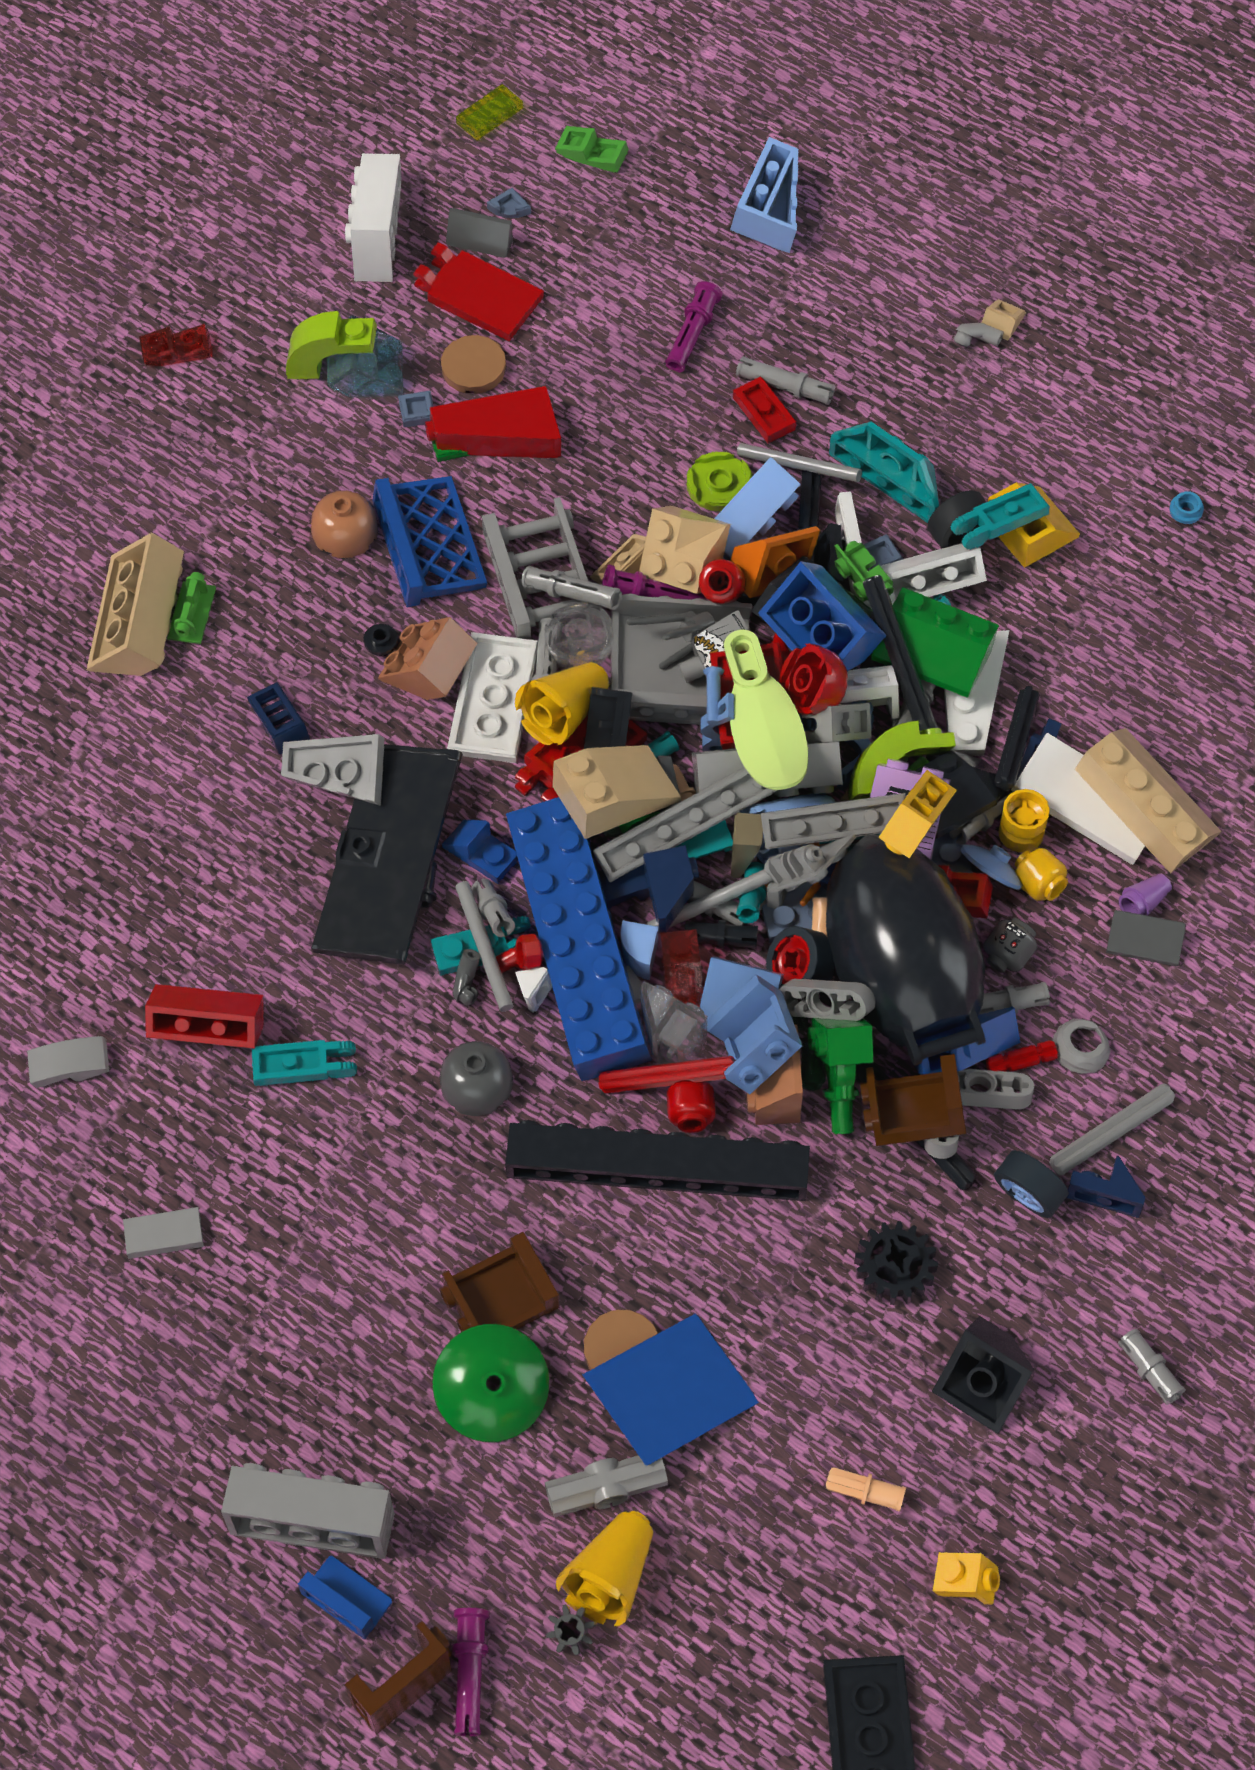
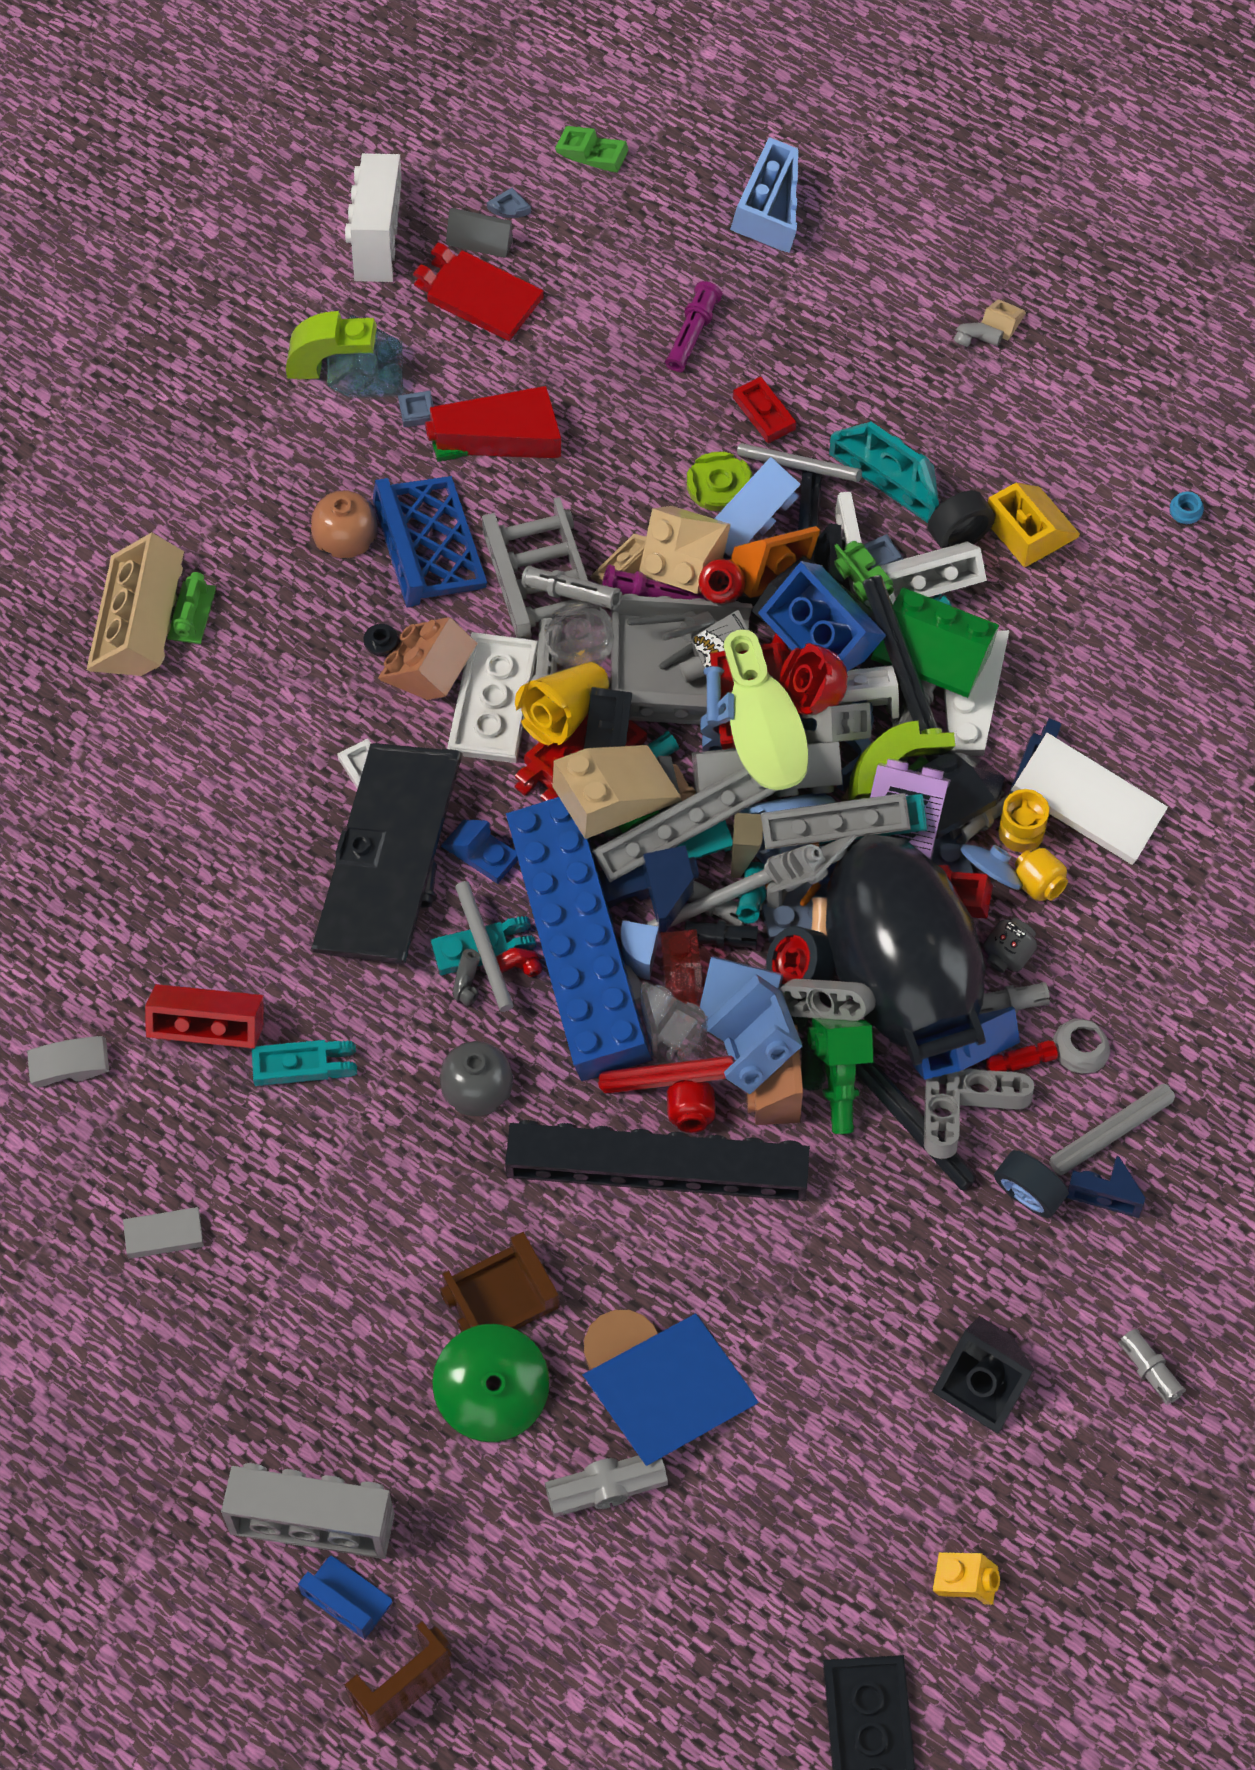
(167, 348): clear red slope -> none
(291, 731): dark blue slope -> none
(338, 765): light grey wing -> none
(470, 1651): magenta pin -> none
(473, 364): medium nougat tile -> none
(489, 112): clear neon green tile -> none
(493, 907): light grey pin -> none
(529, 951): red tile -> none
(534, 985): white slope -> none
(560, 1633): dark grey gear -> none
(609, 1569): yellow cone -> none
(785, 380): light grey pin -> none
(865, 1488): light nougat axle -> none
(906, 1250): black gear -> none
(914, 1105): reddish brown panel -> none
(917, 814): yellow slope -> none
(1000, 516): teal hinge -> none
(1017, 738): black axle -> none
(1145, 895): medium lavender cone -> none
(1146, 799): tan slope -> none
(1146, 938): dark grey slope -> none

